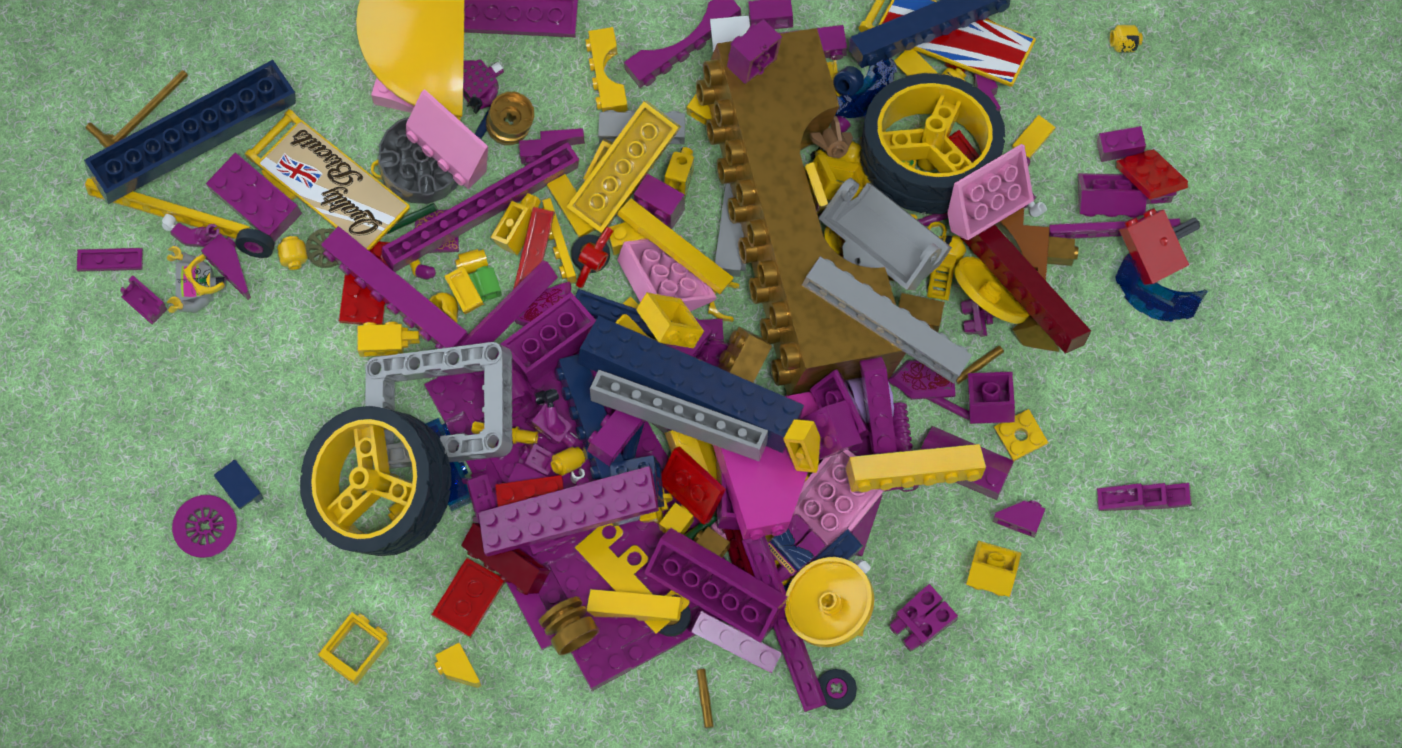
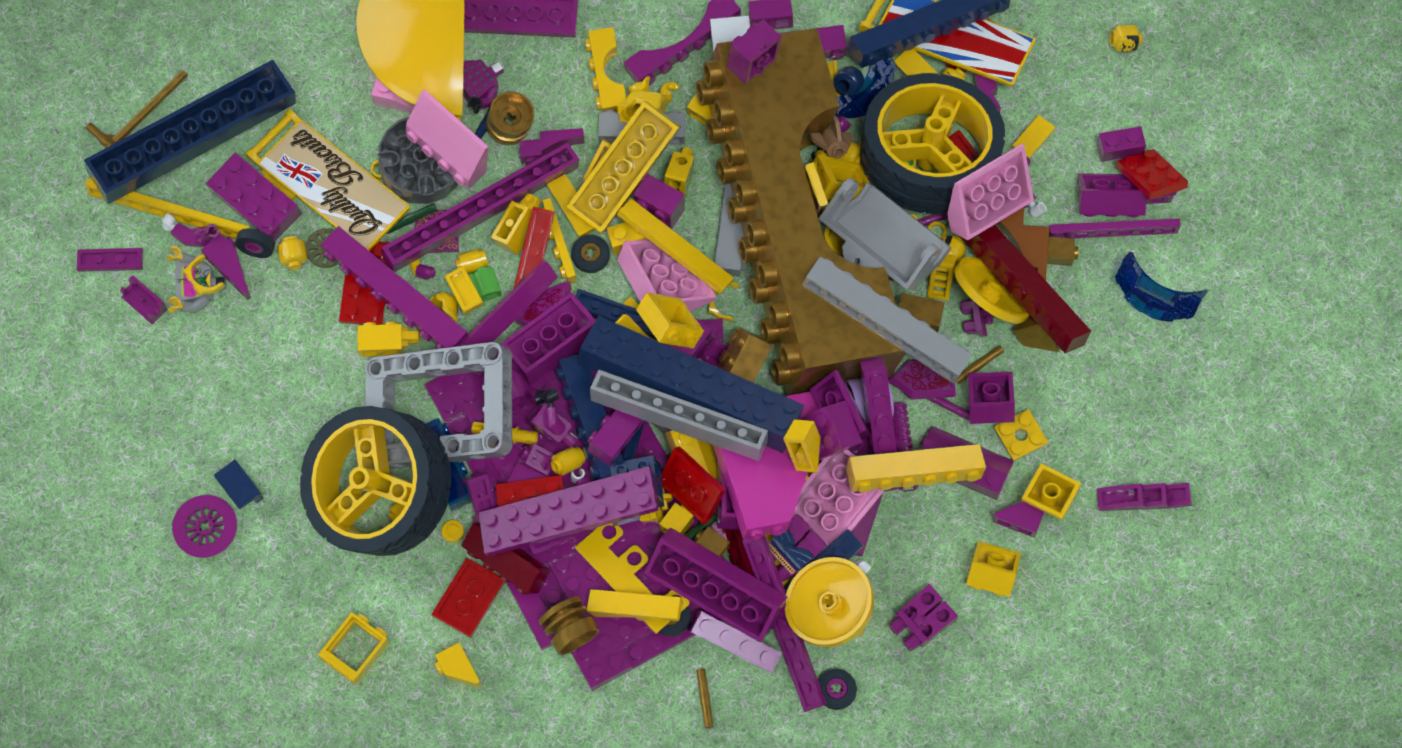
(452, 531): none -> yellow tile
(593, 257): red piece -> none
(640, 92): none -> yellow animal
(1051, 491): none -> yellow slope
(1156, 244): red piece -> none

